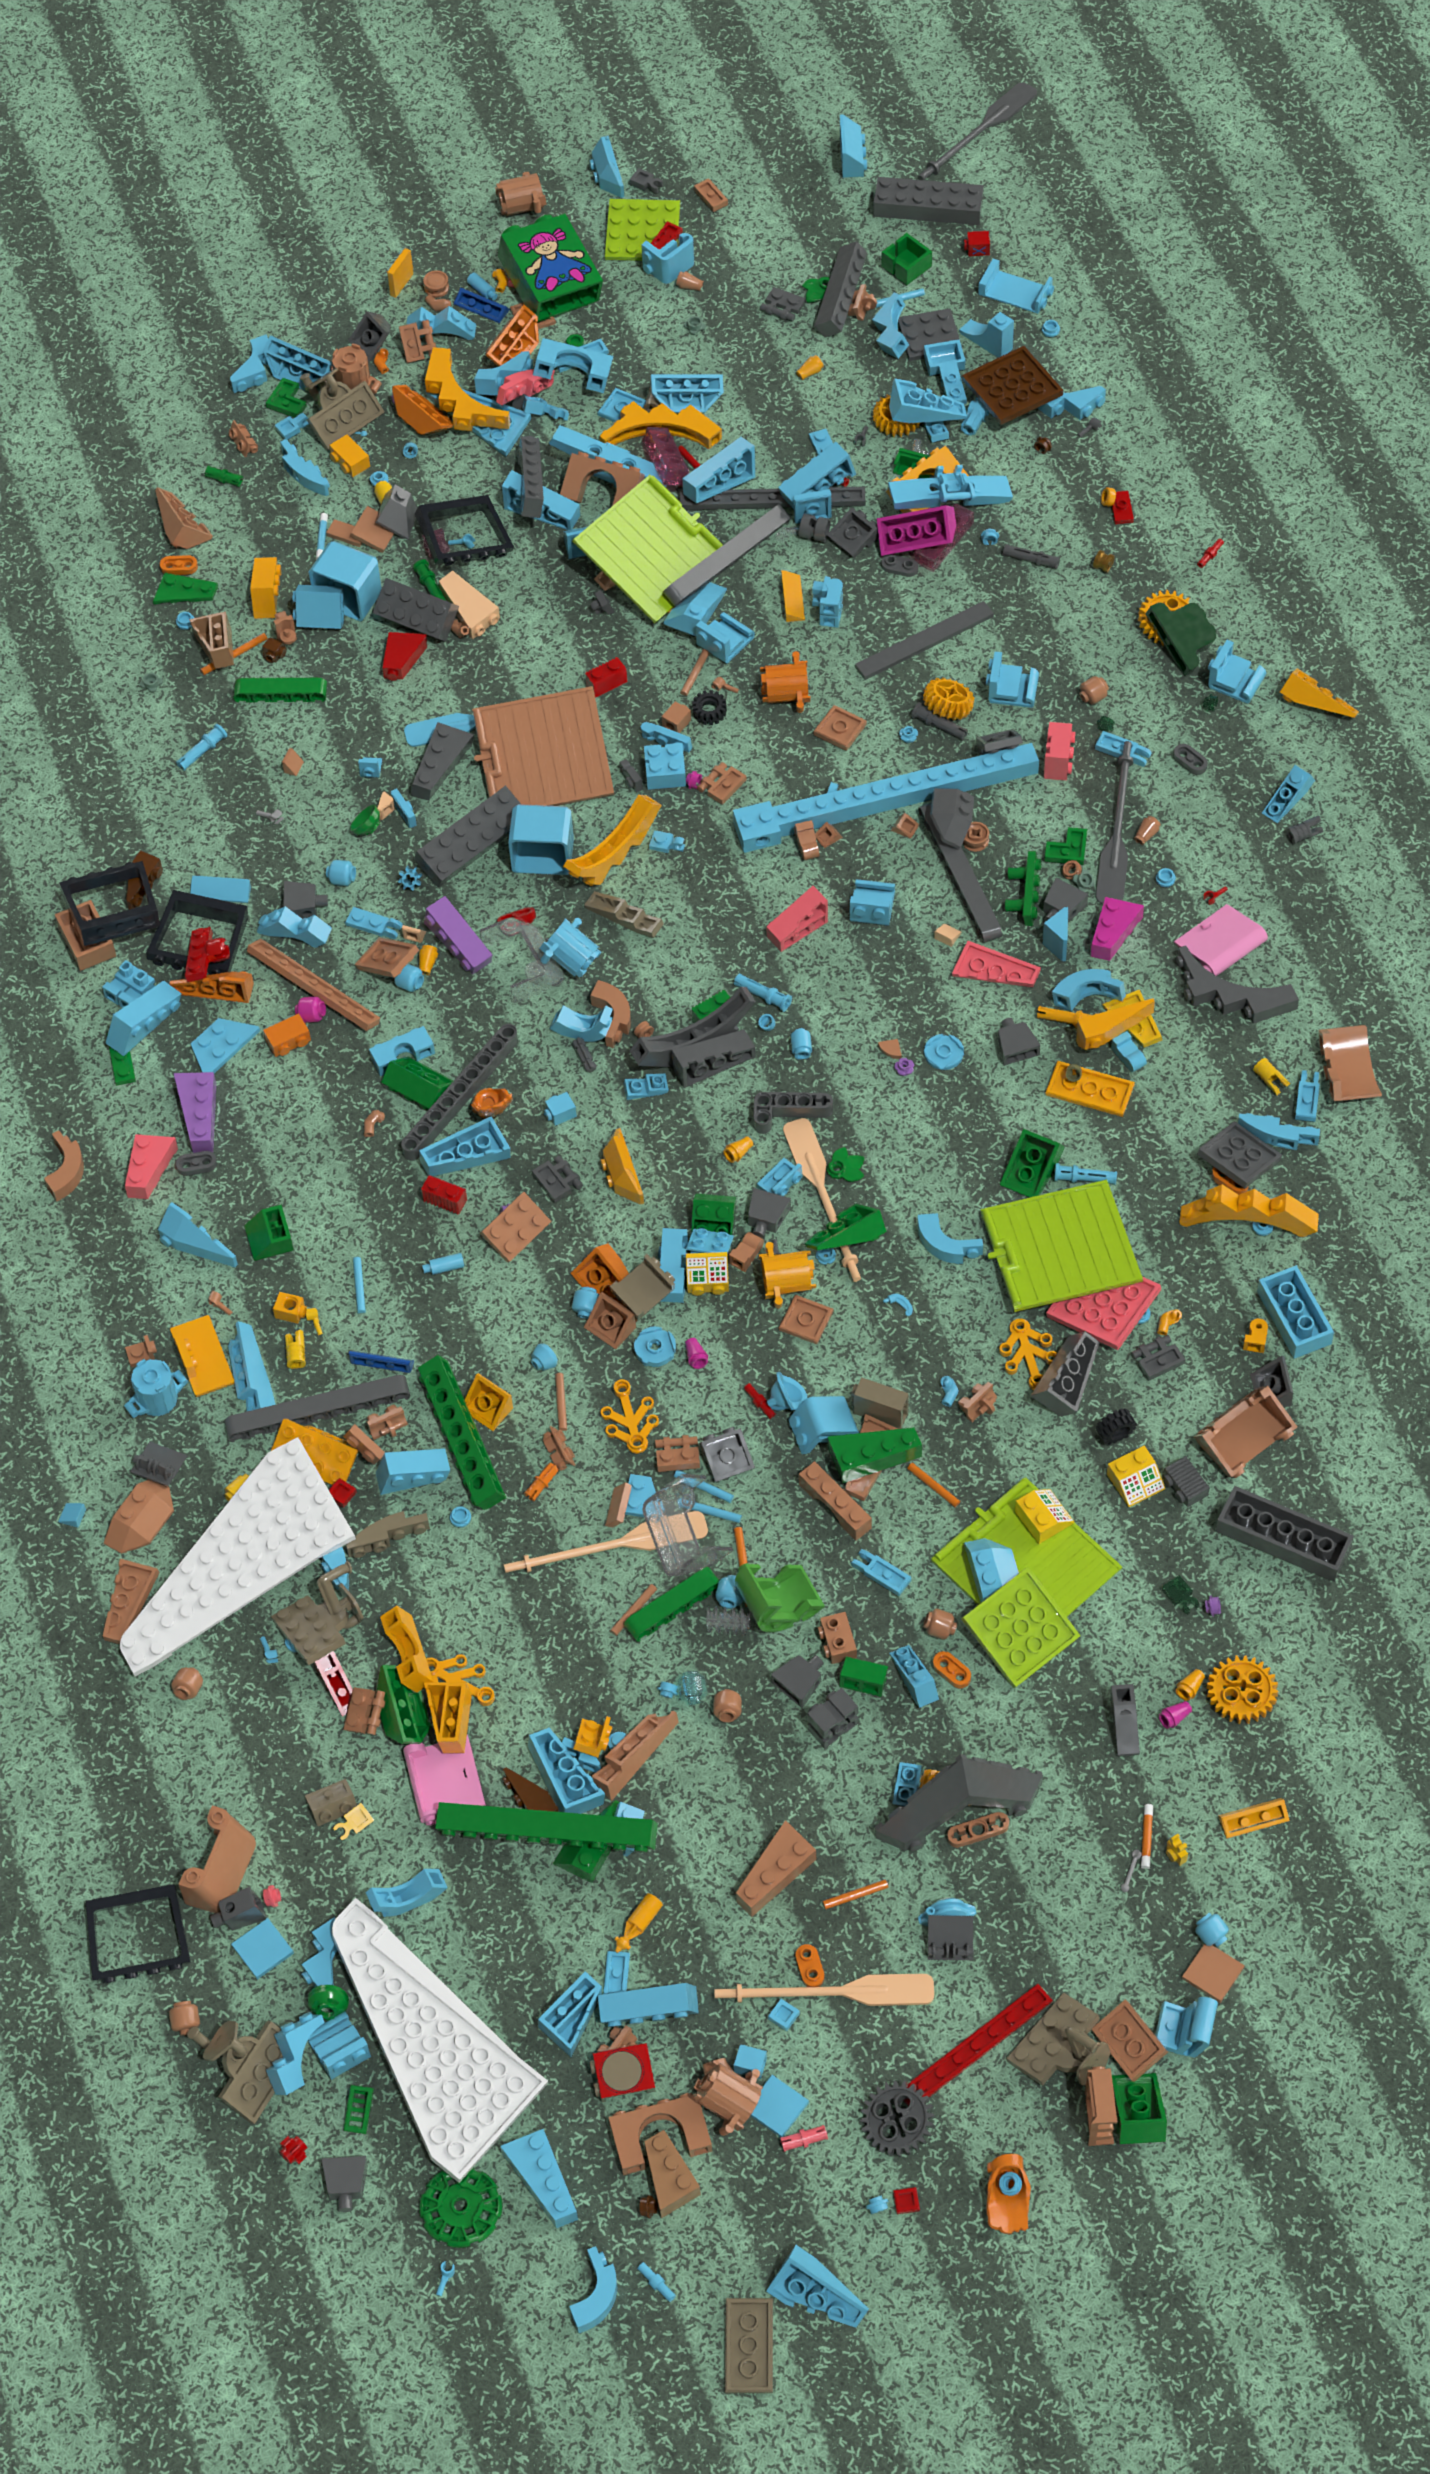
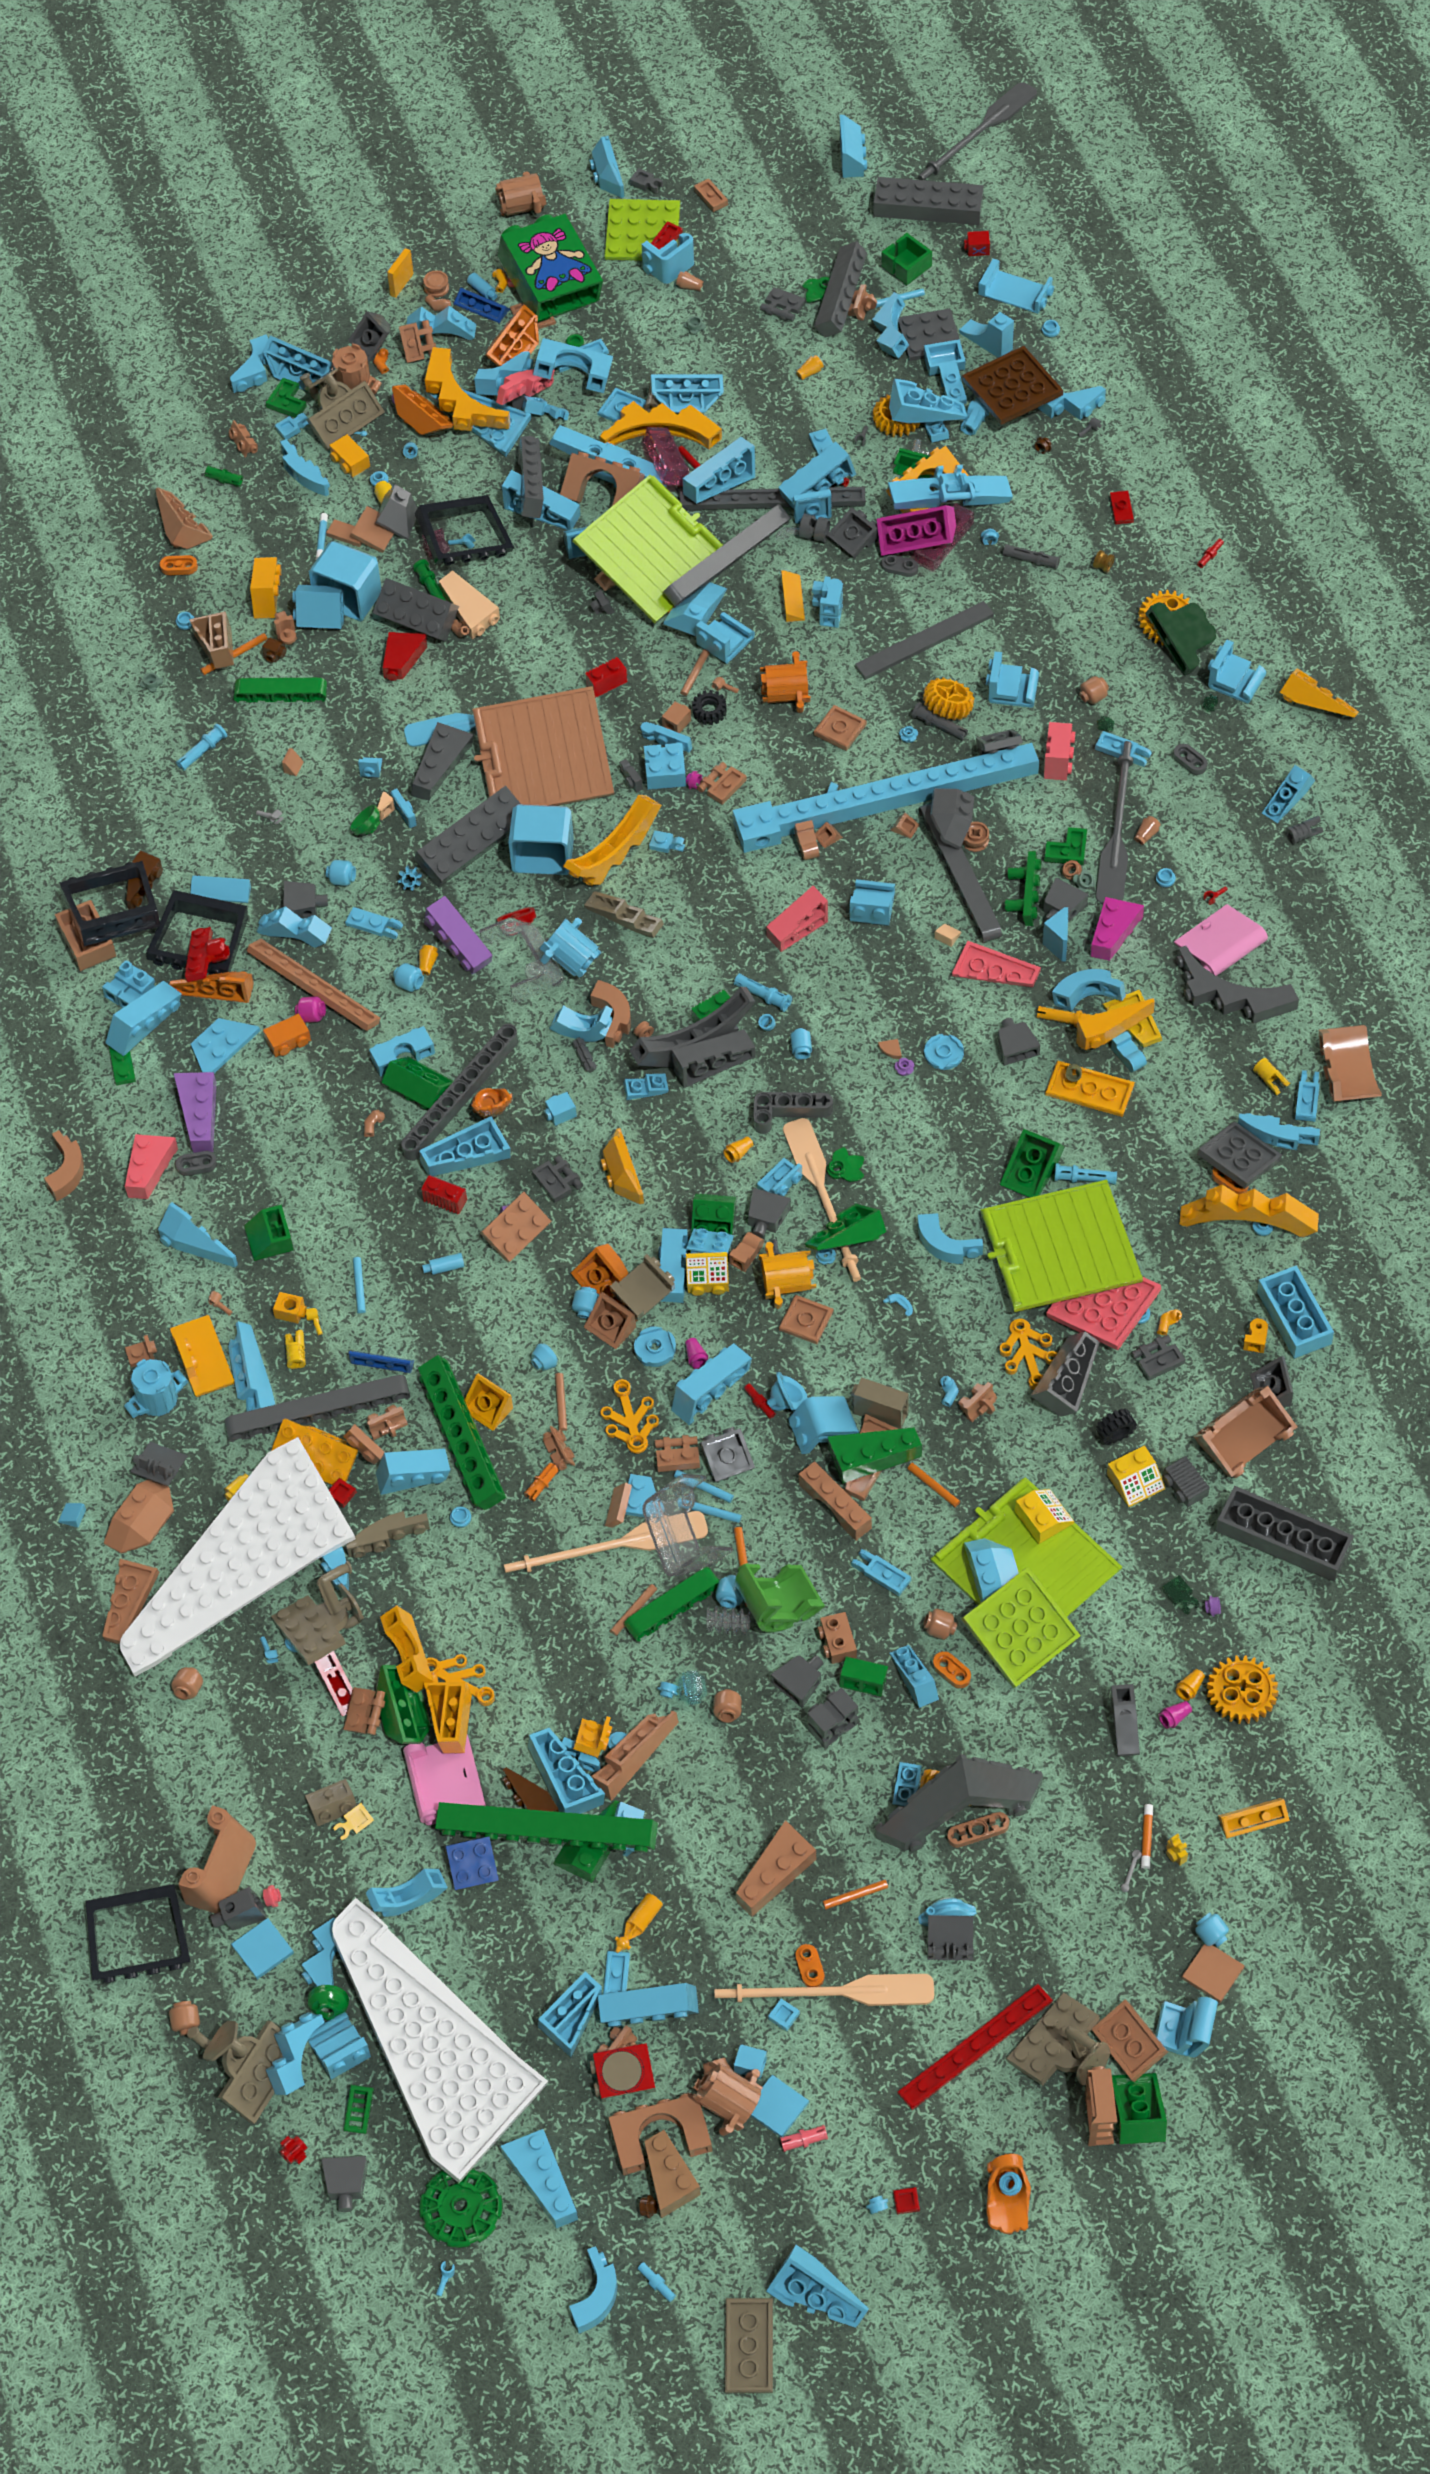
(181, 588): green wing -> none
(387, 957): nougat plate -> none
(413, 934): light nougat slope -> none
(472, 1863): none -> blue hinge
(709, 1382): none -> medium azure wedge
(916, 2111): dark grey gear -> none
(1108, 496): light orange tile -> none

